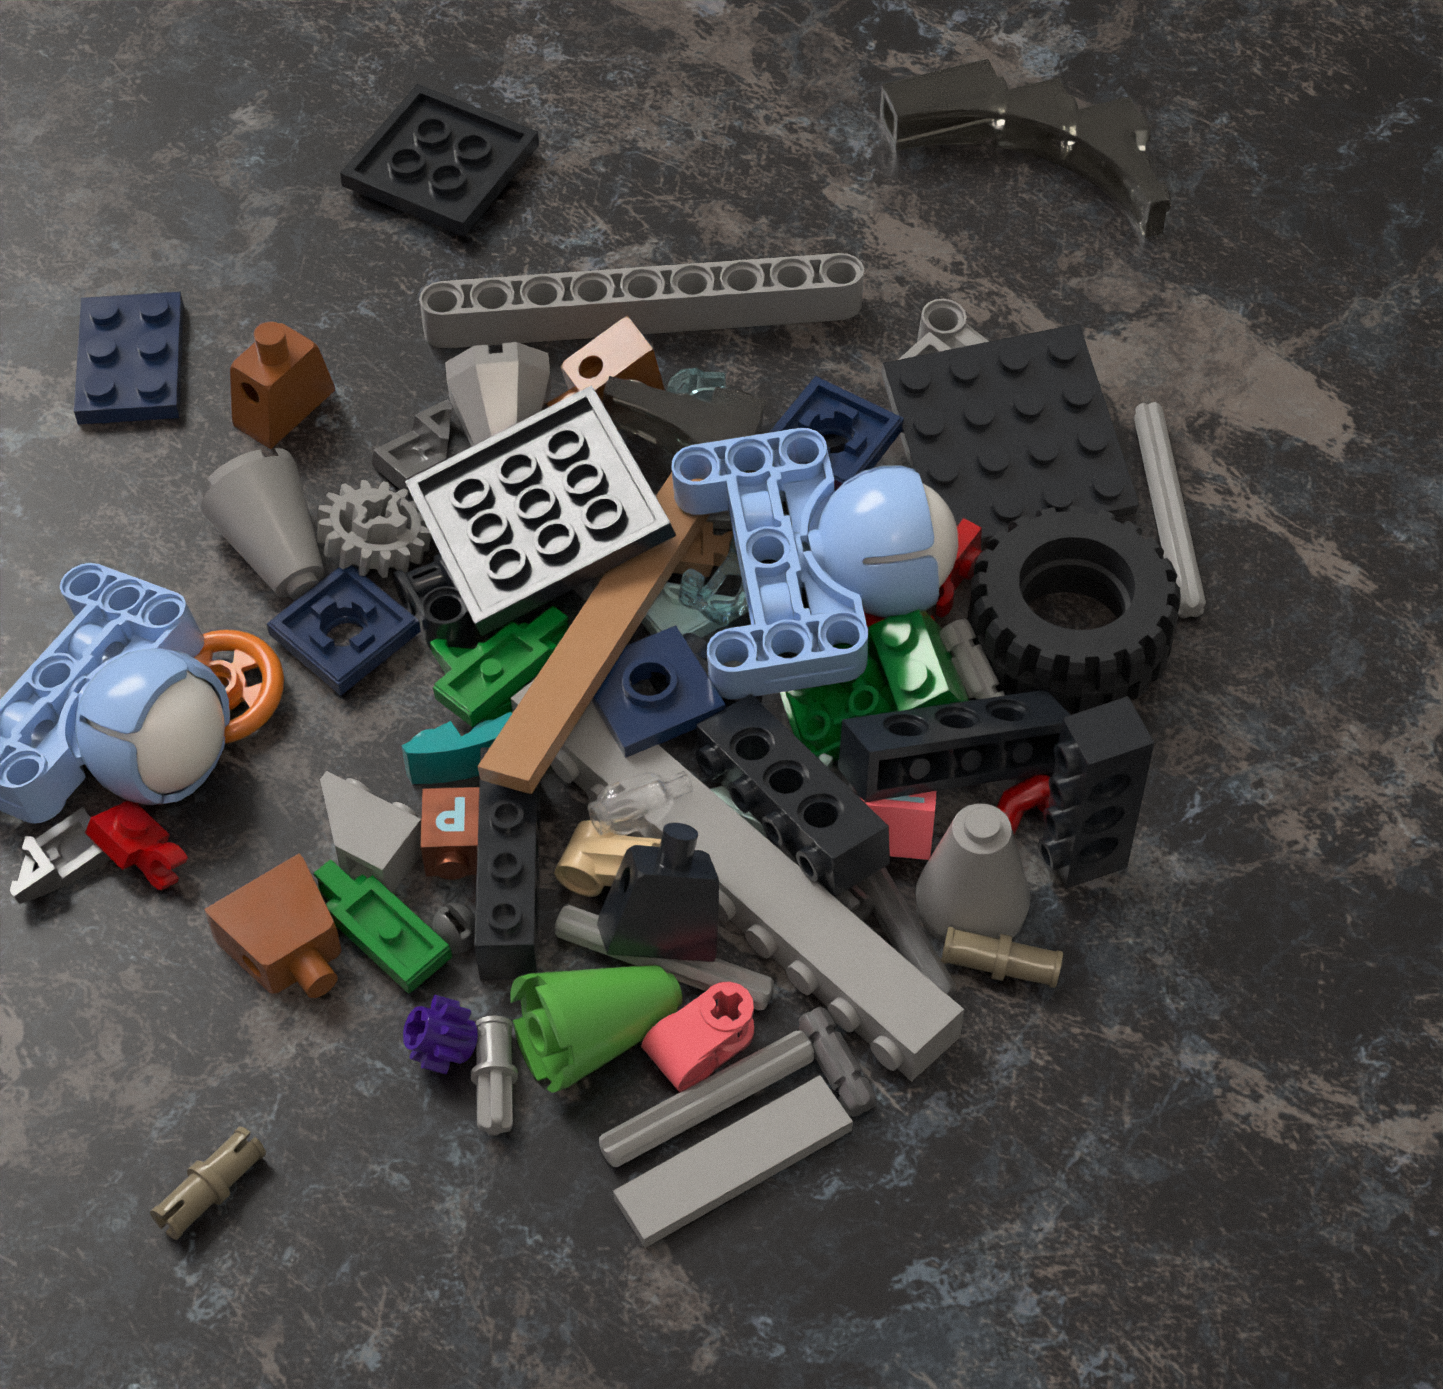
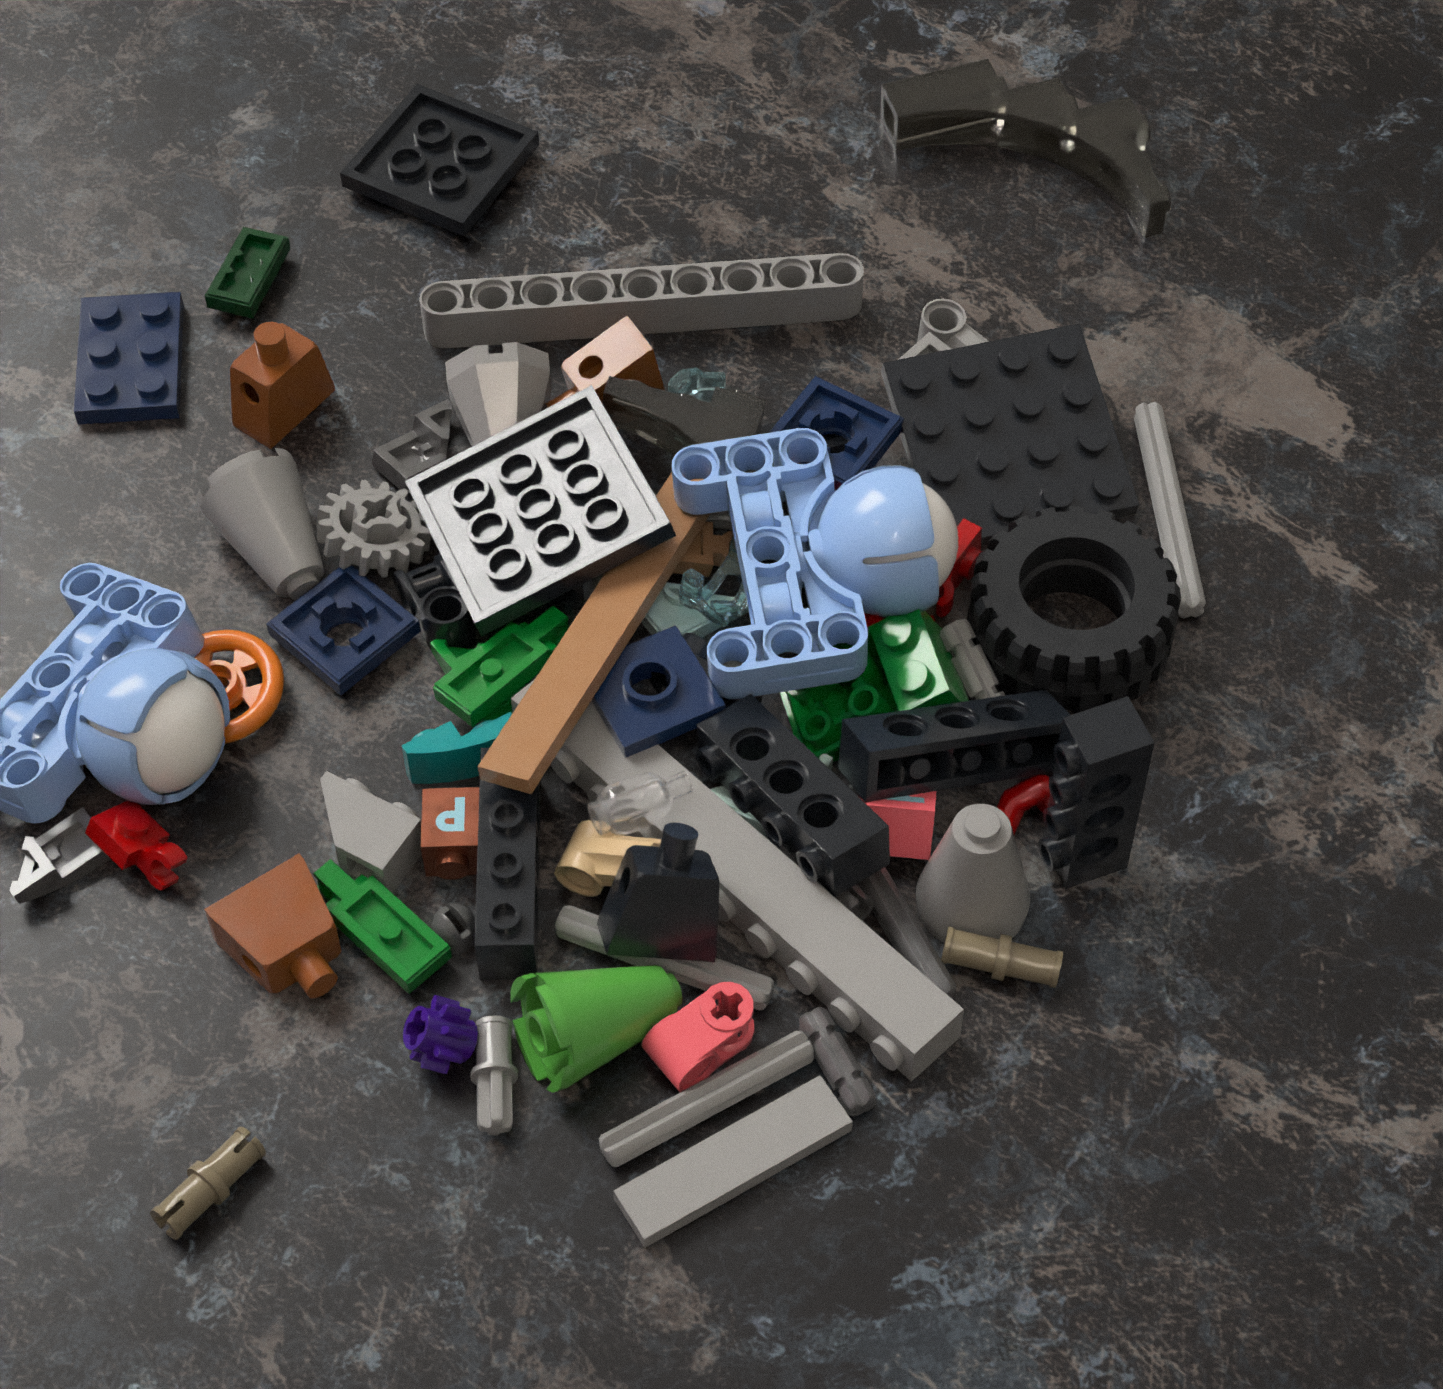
(247, 272): none -> dark green plate

